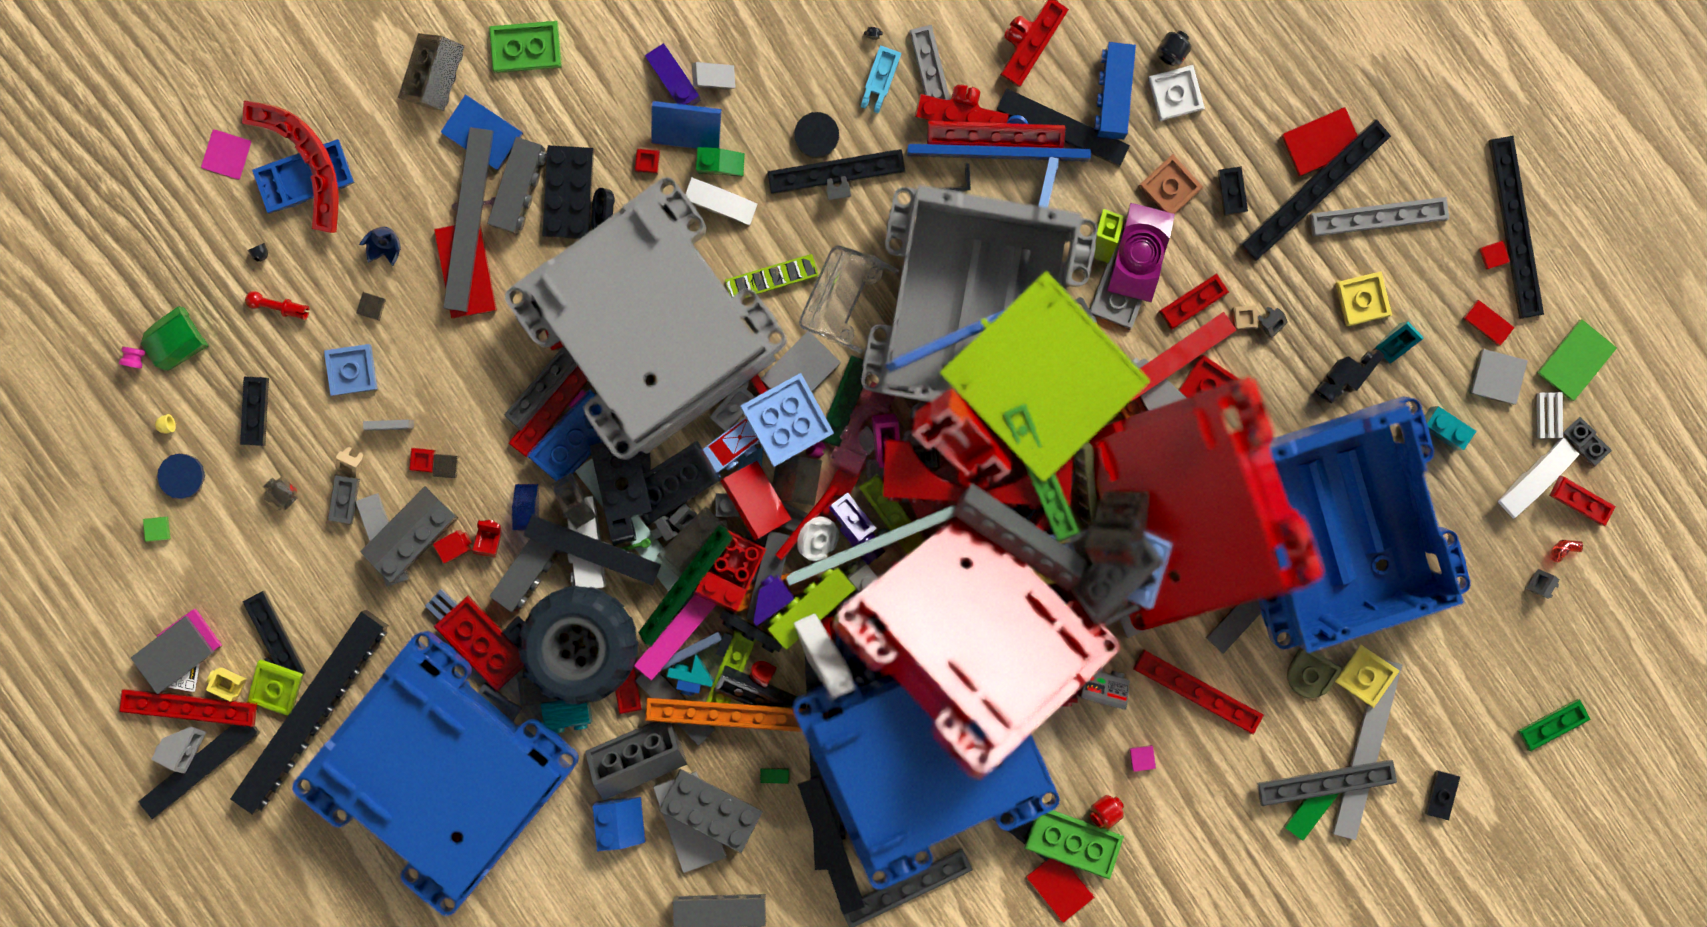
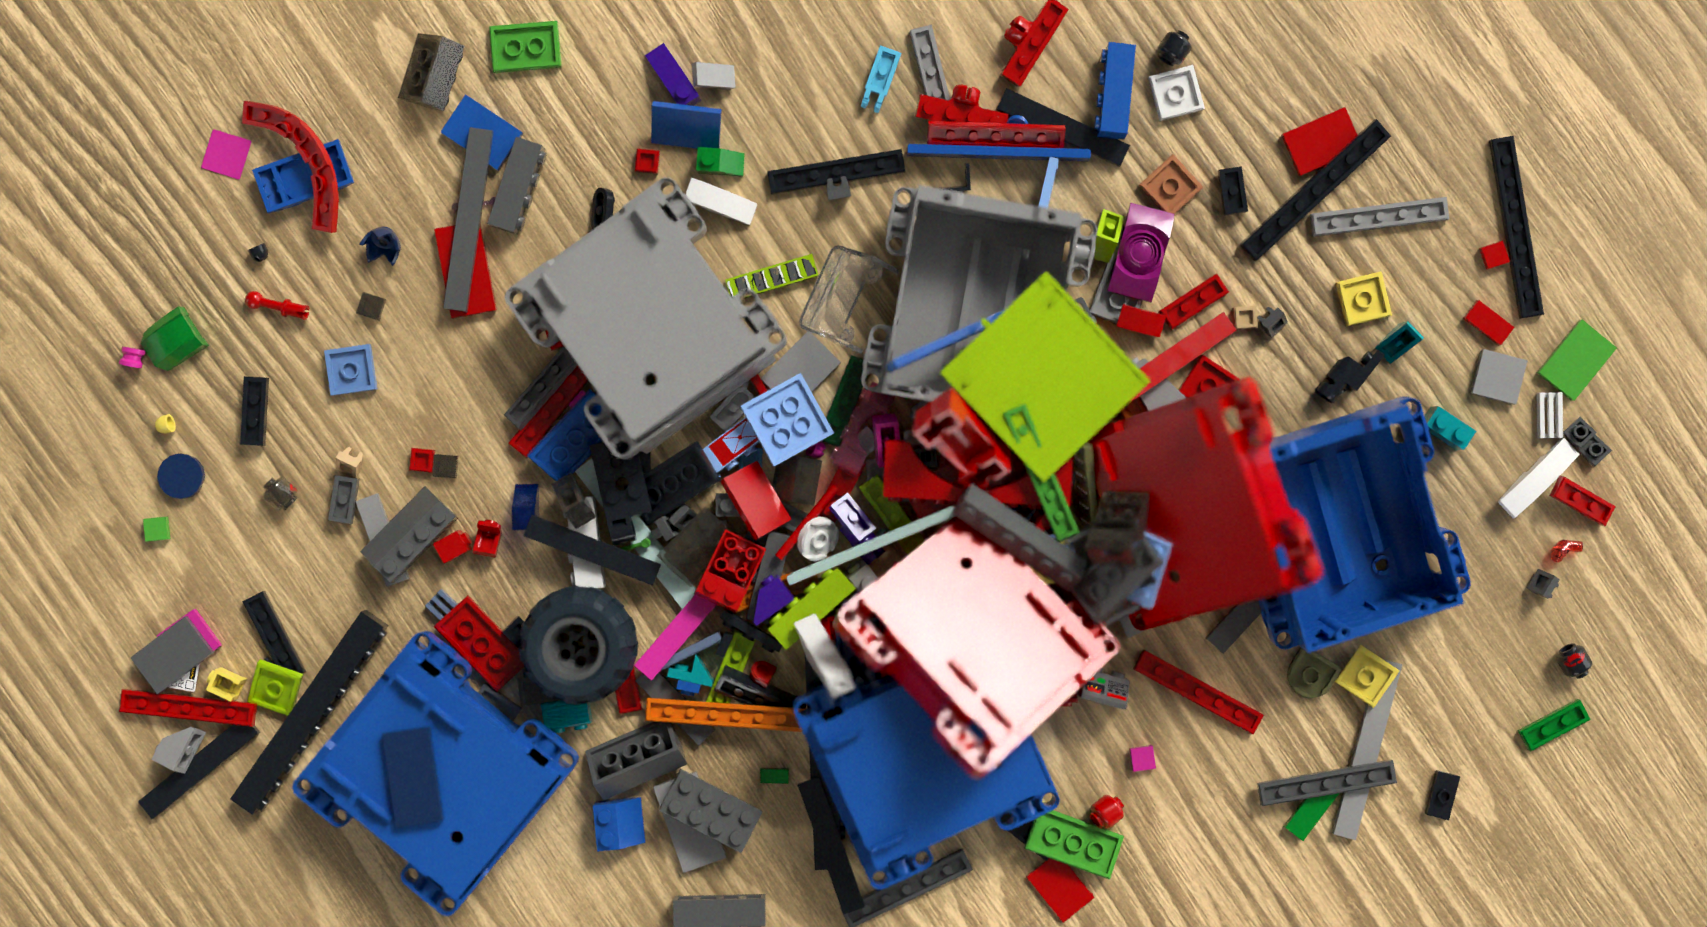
(388, 425): light grey tile -> none
(413, 776): none -> dark blue tile
(524, 575): dark grey brick -> none
(568, 192): black plate -> none
(685, 585): dark green tile -> none
(816, 134): black tile -> none
(873, 33): black piece -> none
(1141, 320): none -> red slope
(1574, 661): none -> black head

